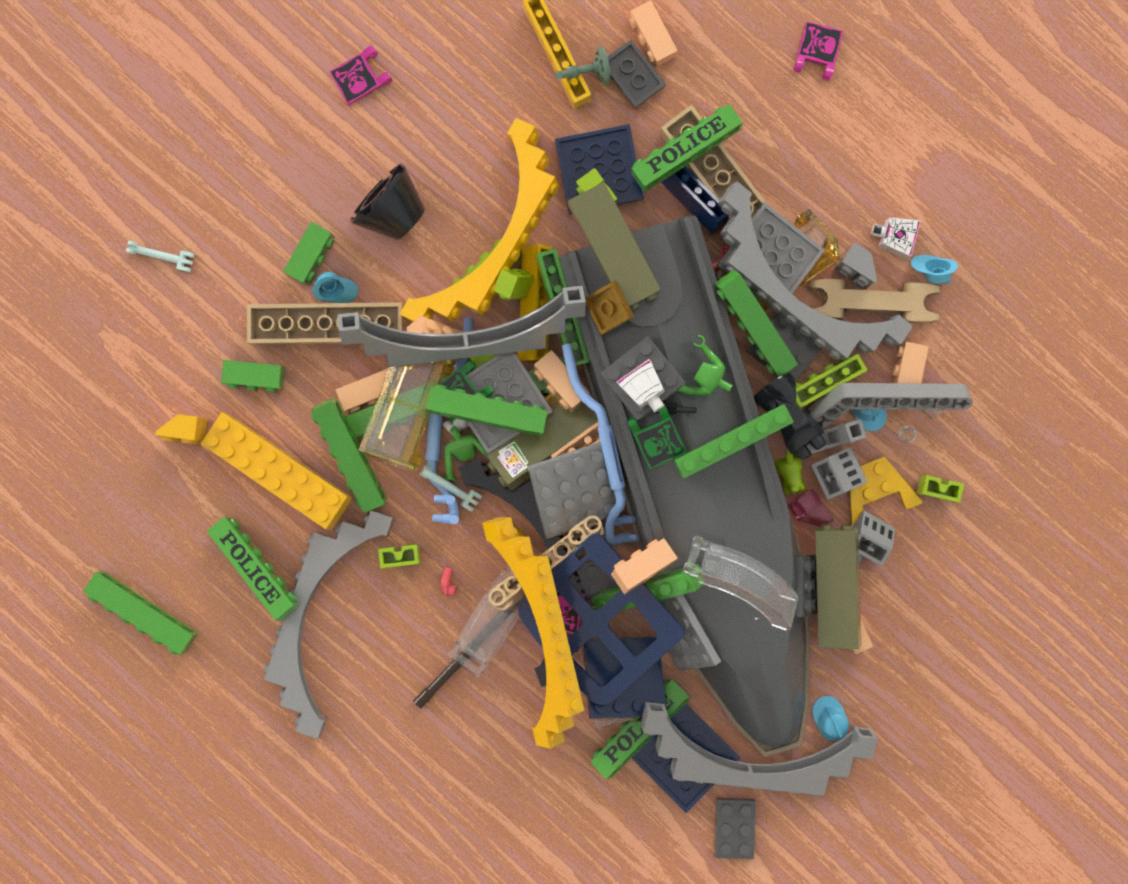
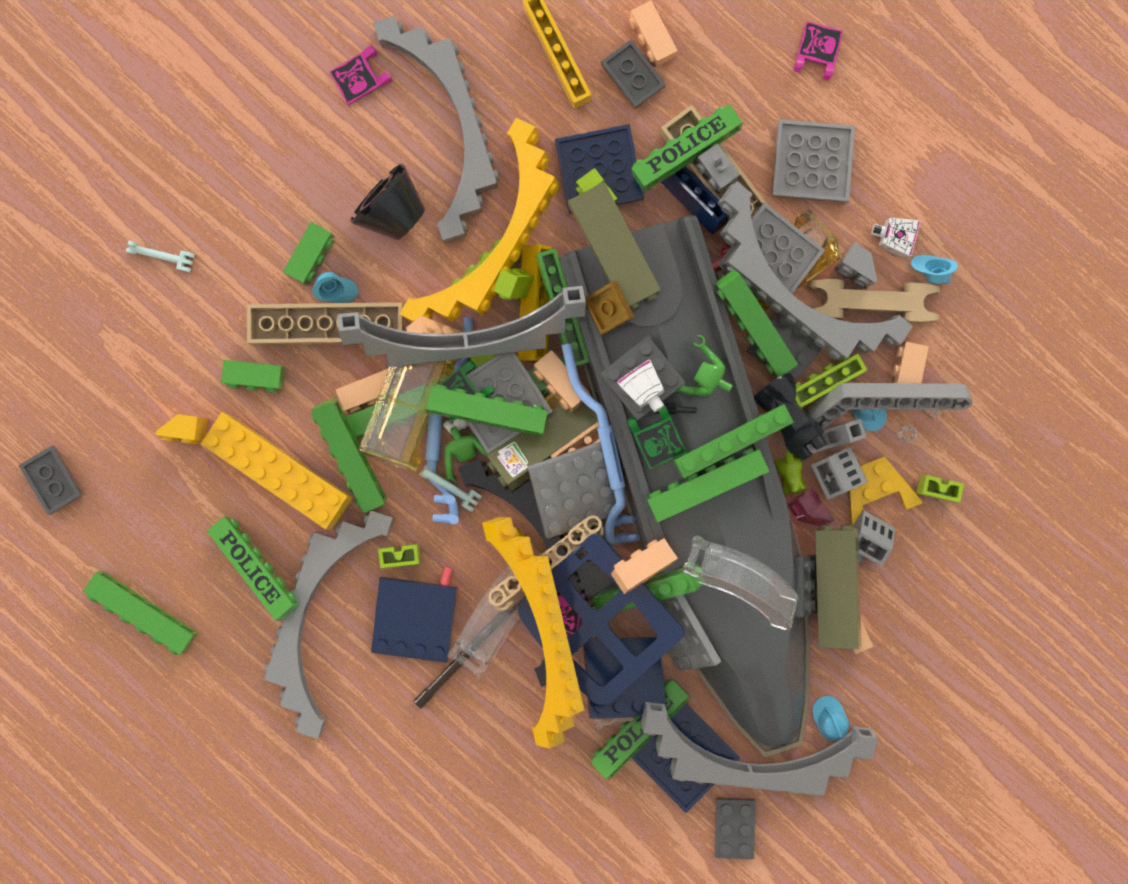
(51, 480): none -> dark grey plate
(413, 619): none -> dark blue plate
(443, 65): none -> light grey arch
(599, 66): sand green dish -> none
(707, 485): none -> bright green brick
(717, 168): none -> light grey brick
(813, 161): none -> light grey plate

